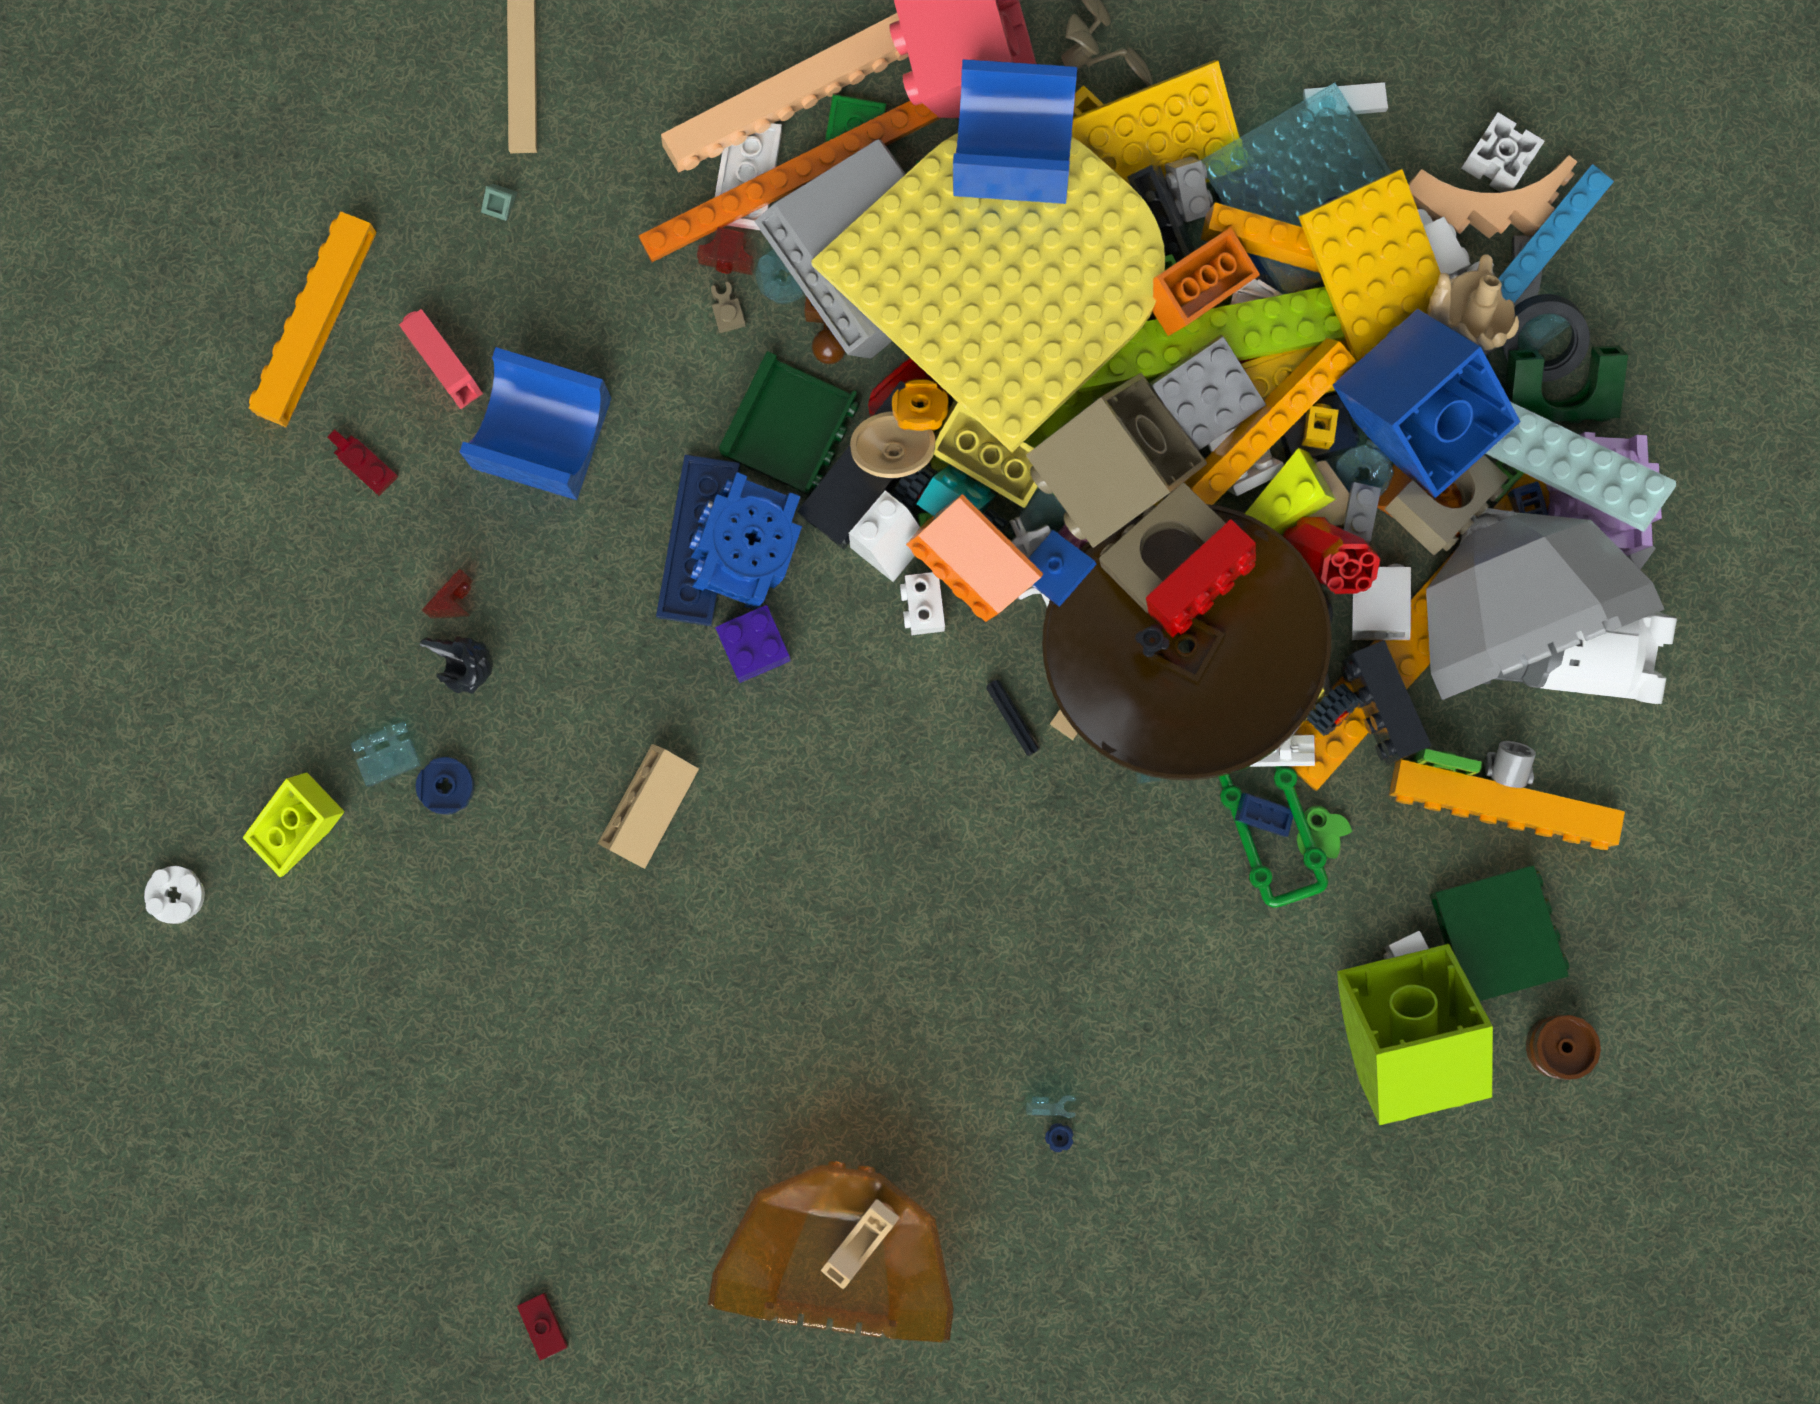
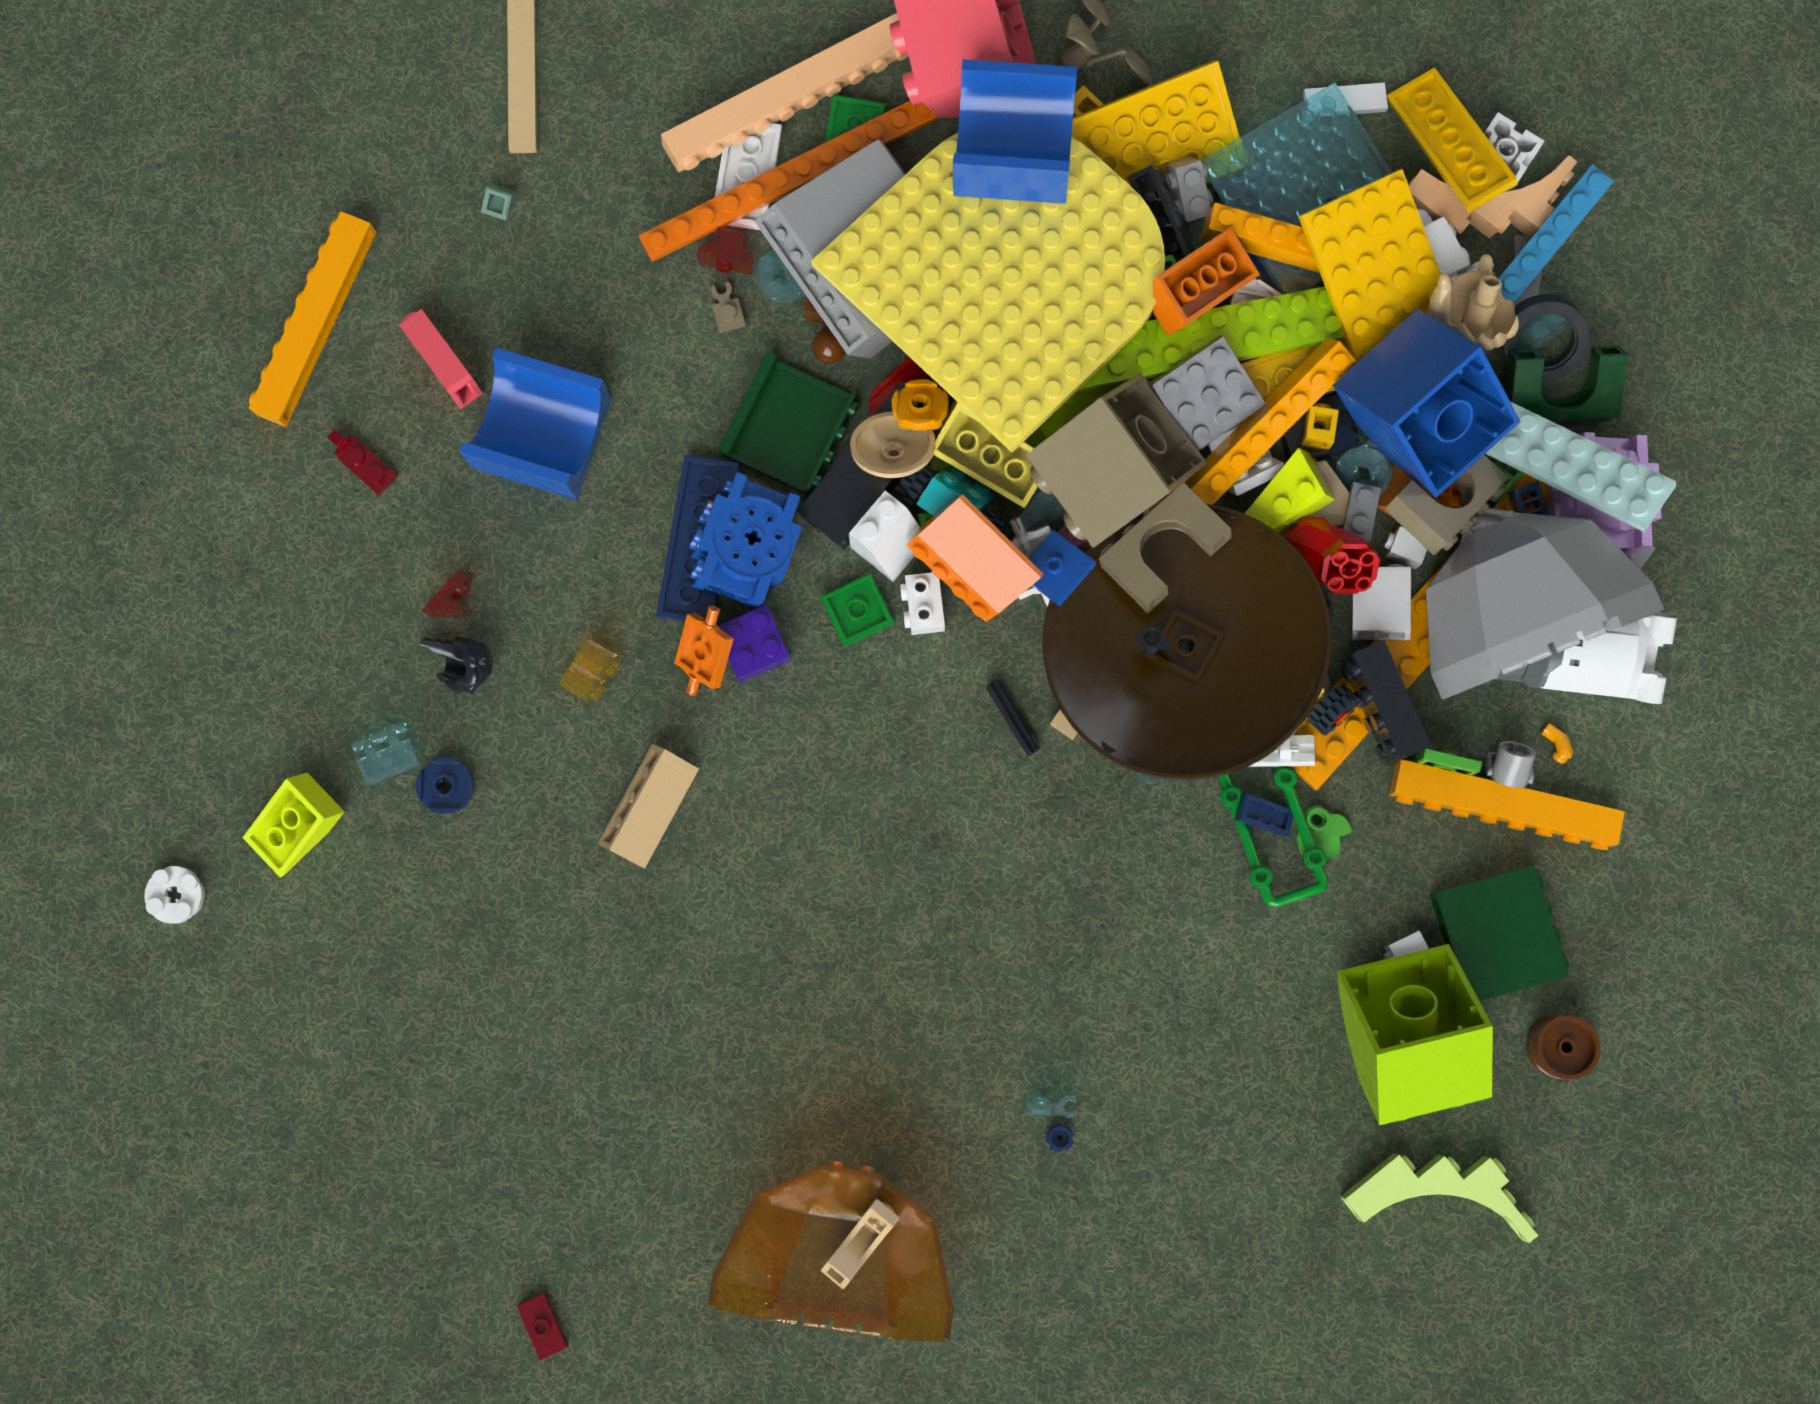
(589, 671): none -> clear yellow brick
(703, 650): none -> orange plate
(857, 610): none -> green plate
(1202, 579): red brick -> none
(1395, 1182): none -> yellowish green arch
(1404, 548): none -> white brick
(1452, 140): none -> yellow plate
(1562, 743): none -> light orange arm

